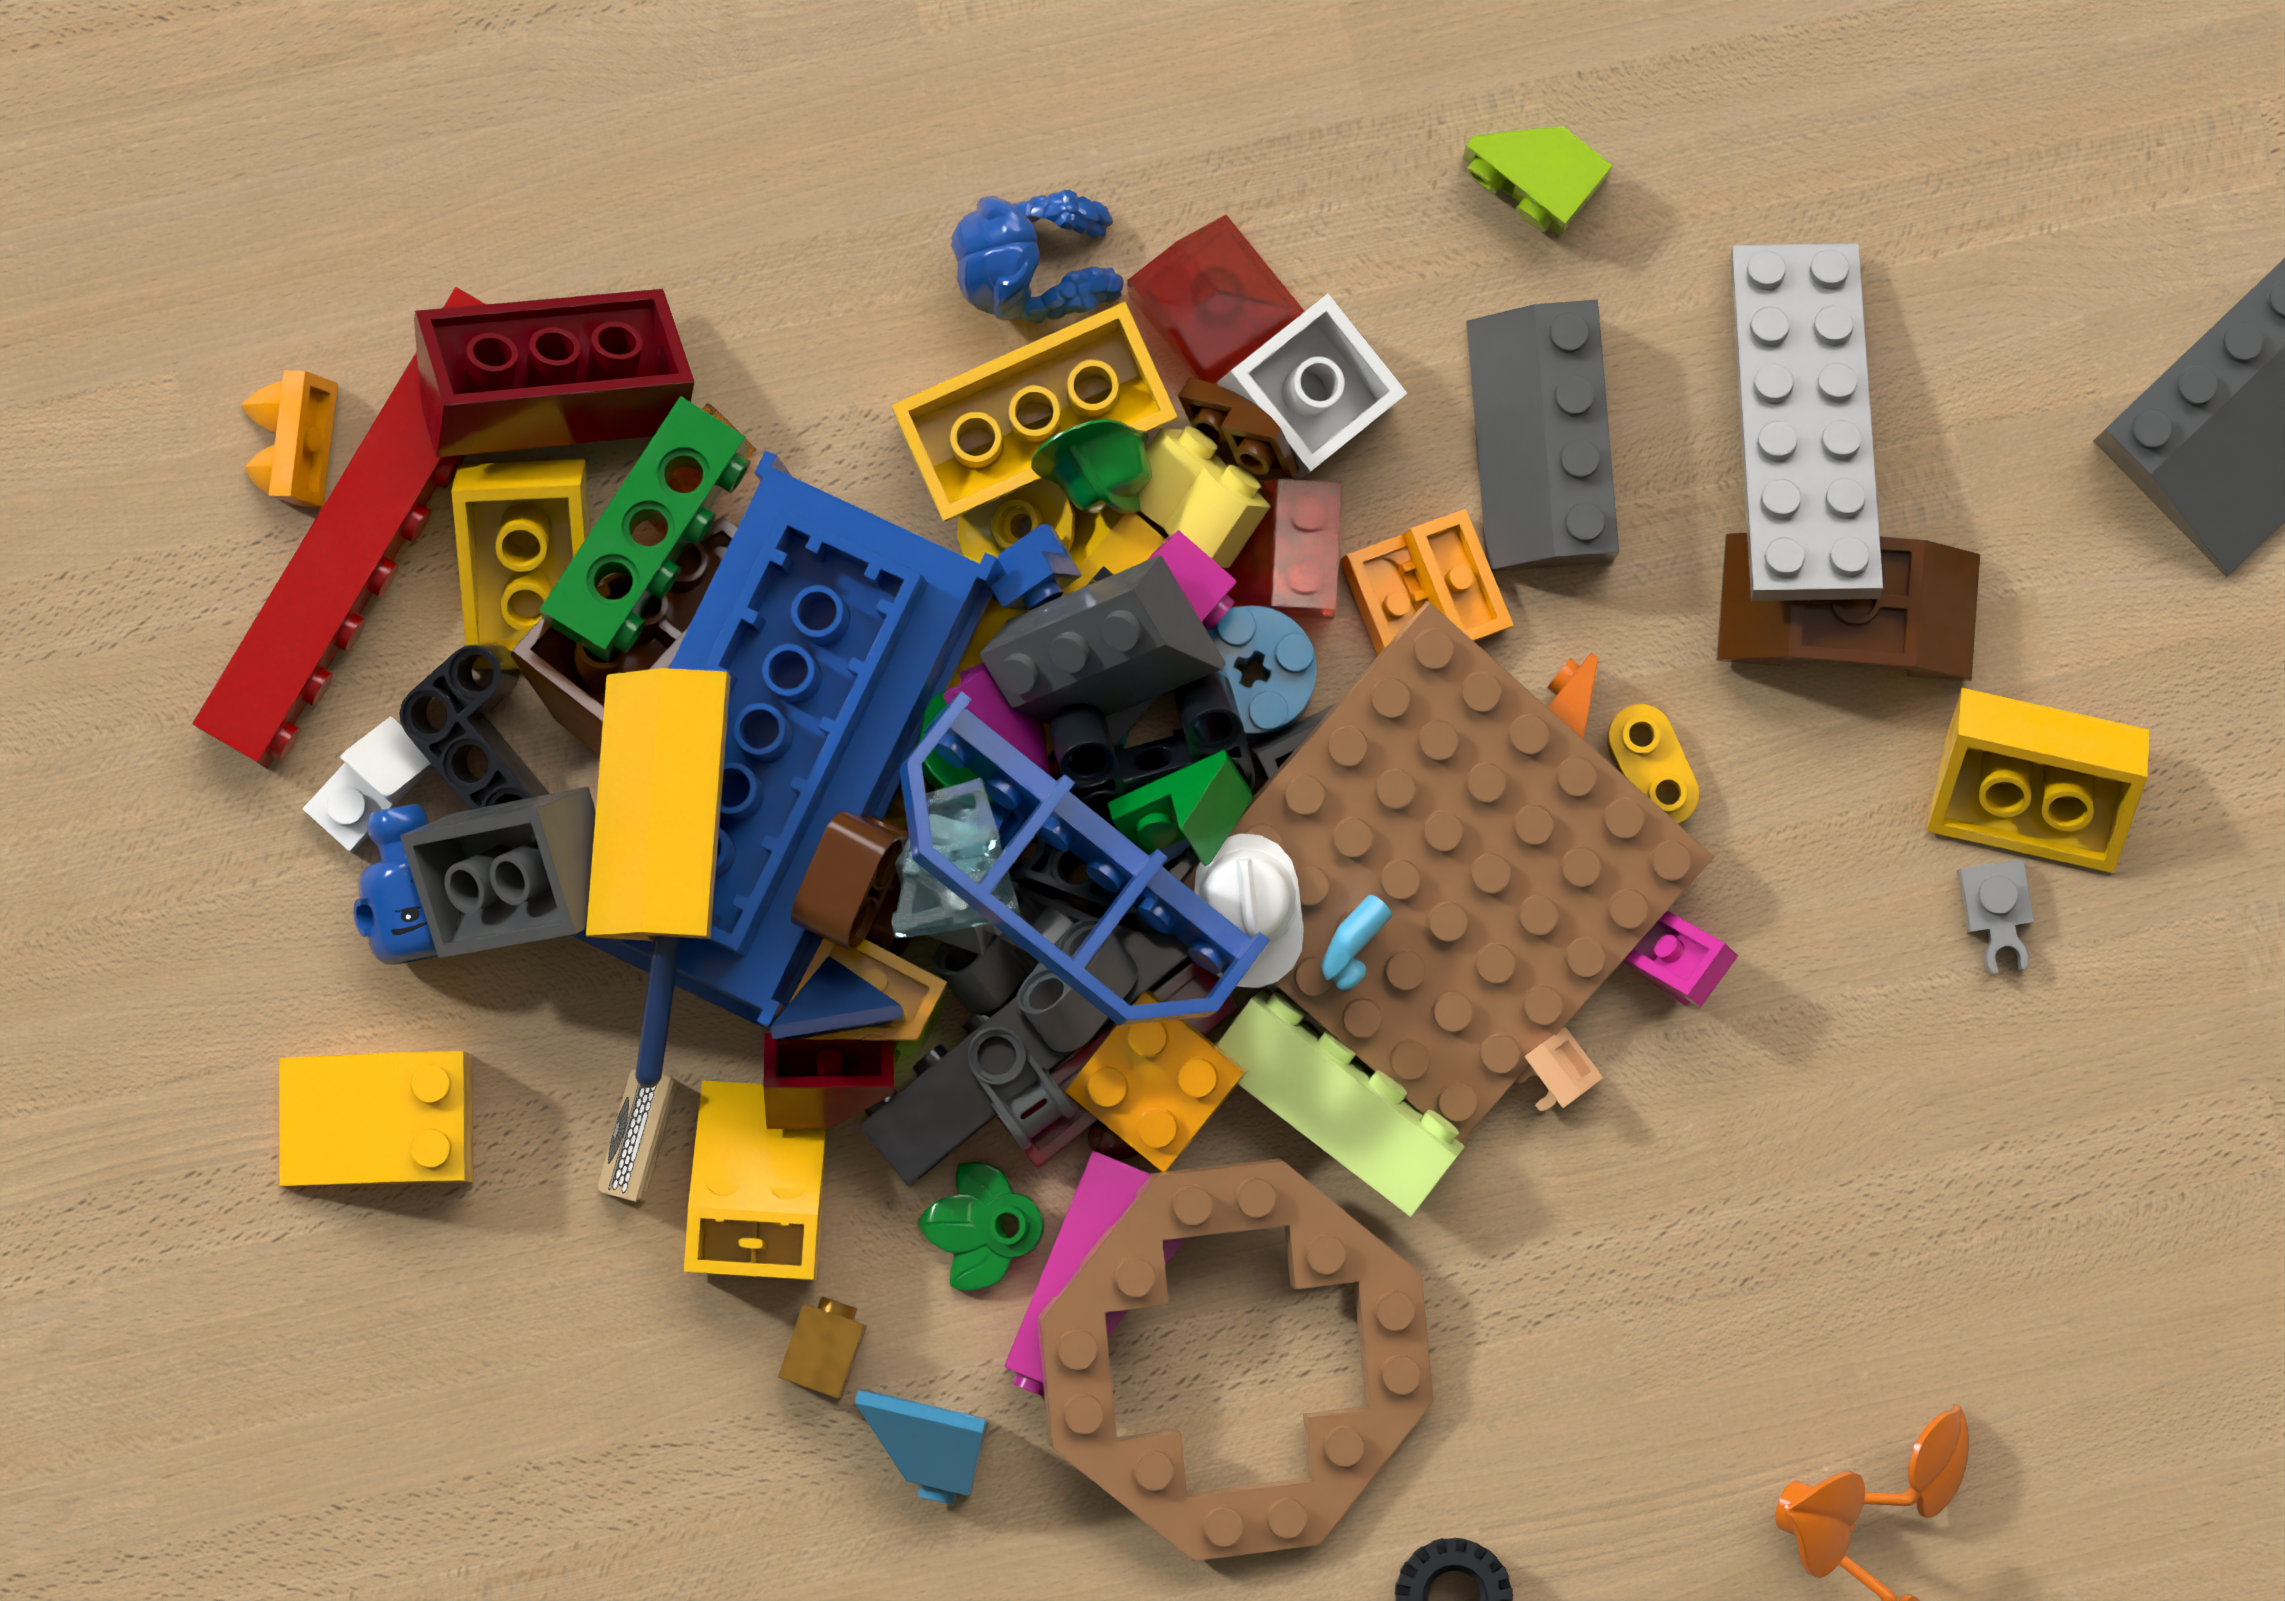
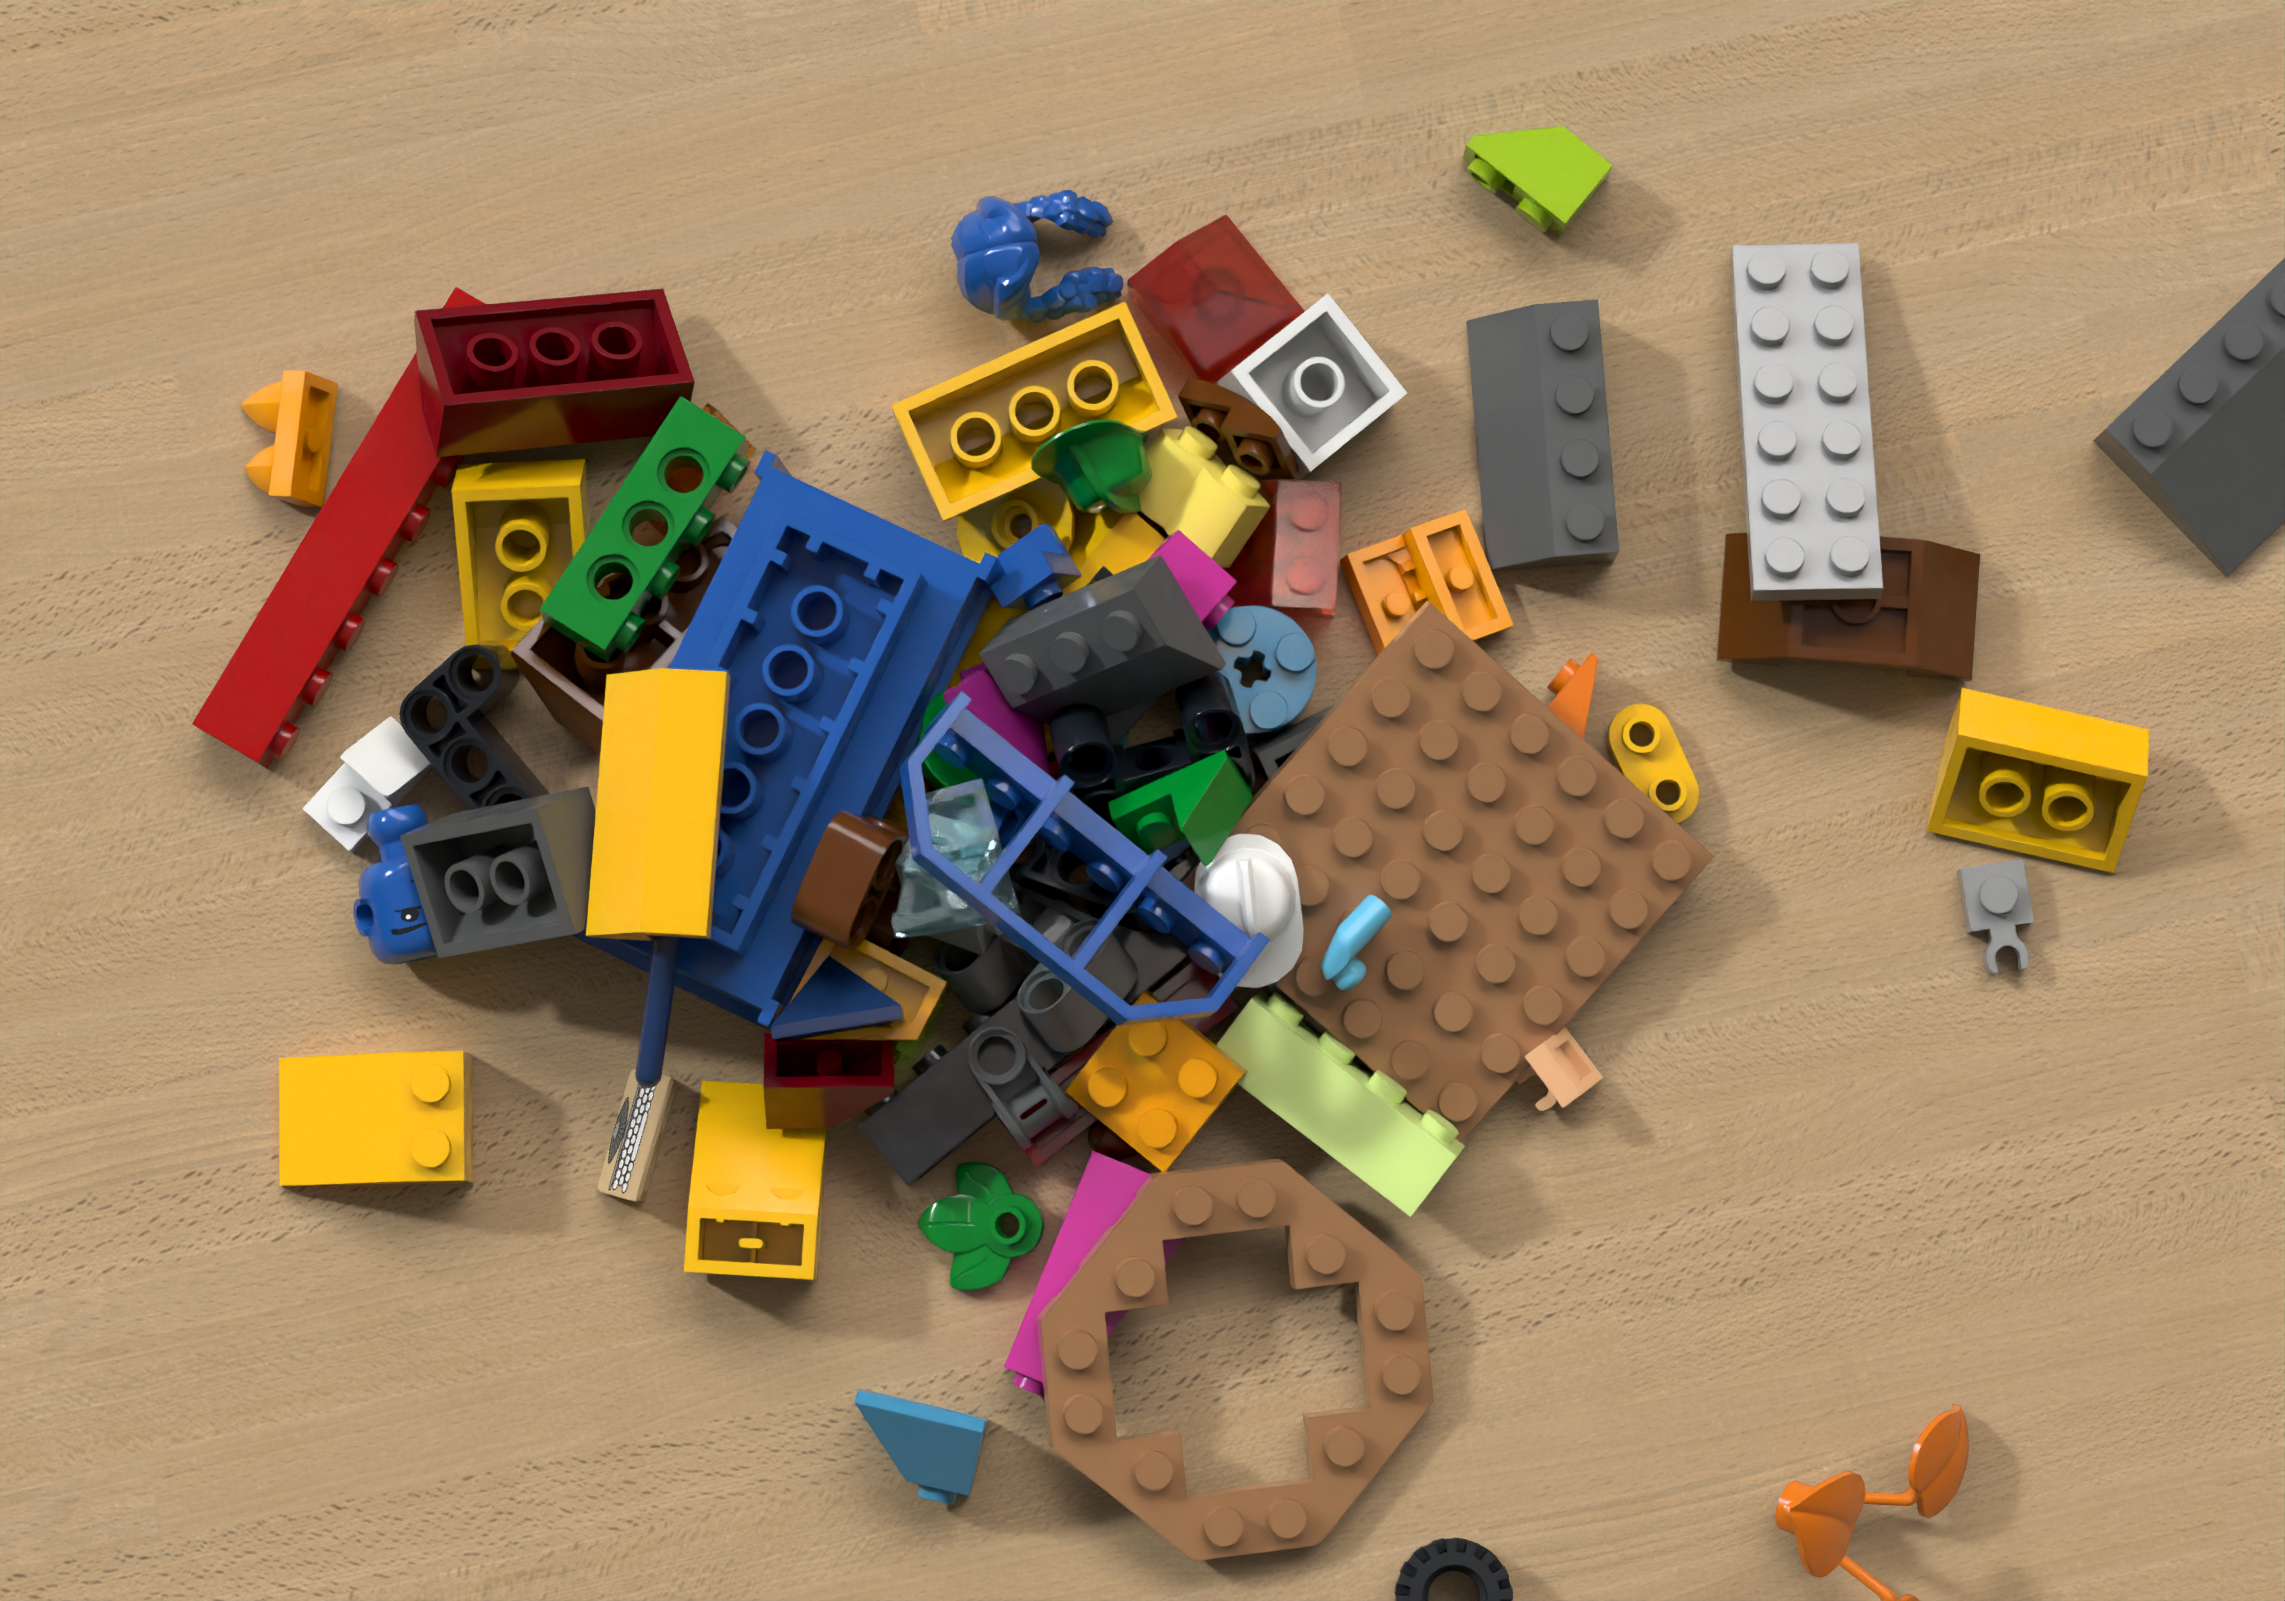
(823, 1347): pearl gold brick -> none
(1681, 959): dark pink slope -> none

